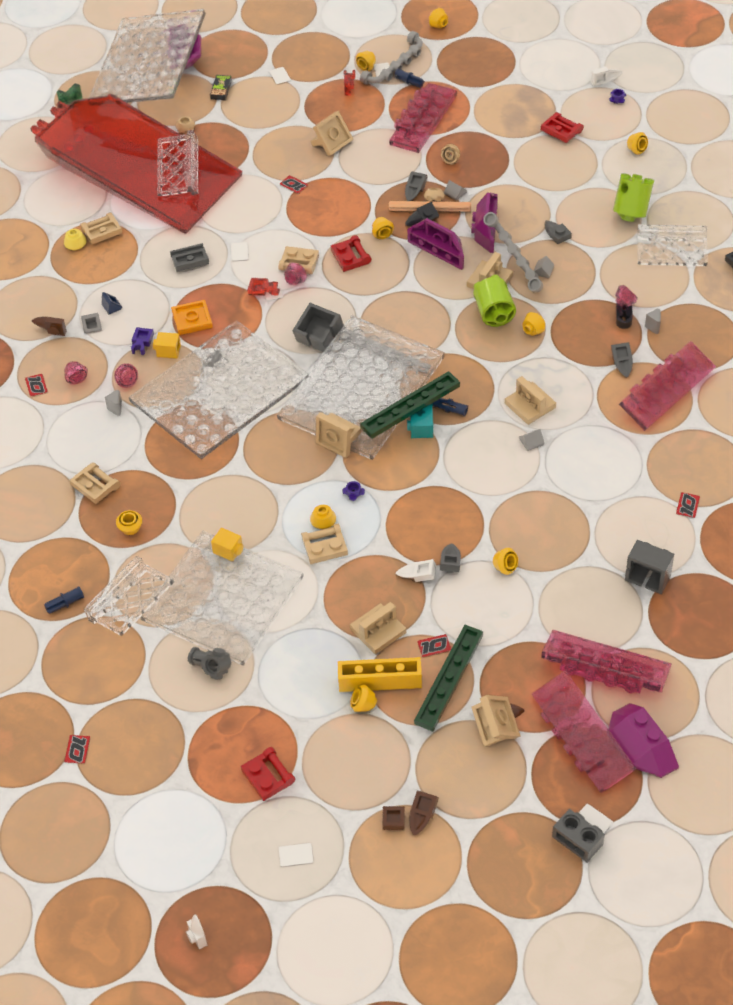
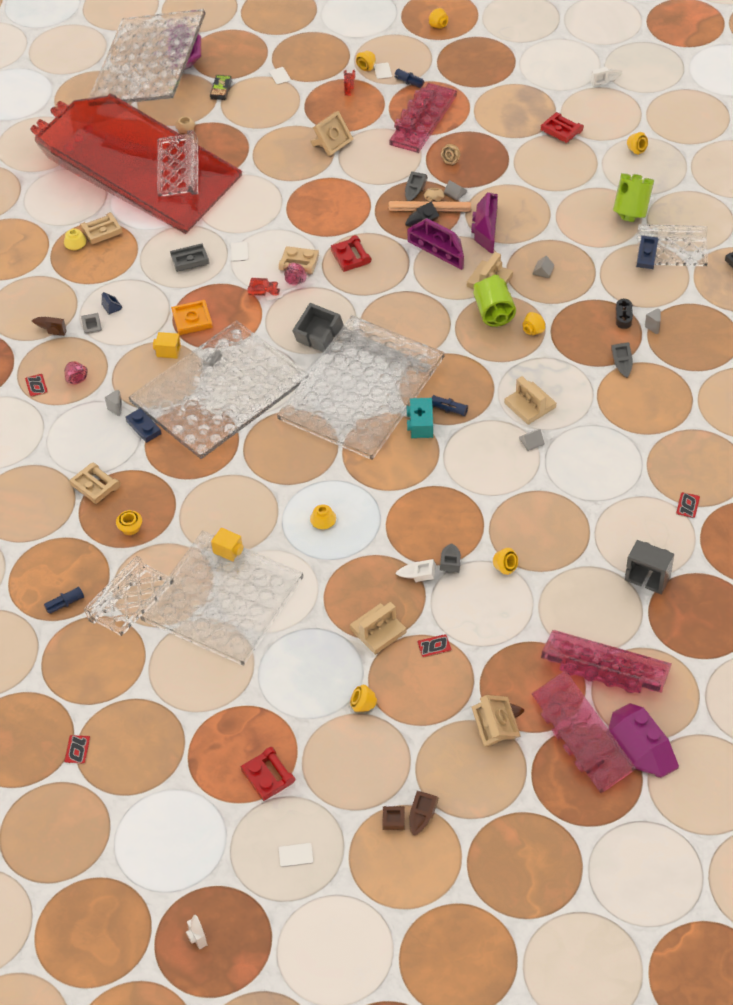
(70, 95): clear green bracket -> none
(126, 375): clear pink cone -> none
(141, 338): dark purple plate -> none
(143, 425): none -> dark blue plate
(212, 662): dark grey connector -> none
(293, 184): sticker -> none
(327, 548): tan plate -> none
(336, 433): tan bracket -> none
(353, 486): dark purple plate -> none
(380, 674): yellow brick -> none
(382, 228): yellow cone -> none
(406, 58): light grey bar -> none
(410, 405): dark green plate -> none
(448, 678): dark green plate -> none
(534, 283): light grey bar -> none
(557, 232): dark grey plate -> none
(574, 838): dark grey brick -> none
(596, 818): white sticker -> none
(617, 96): dark purple plate -> none
(625, 296): clear pink cone -> none
(647, 252): none -> dark blue plate
(666, 385): clear pink plate -> none

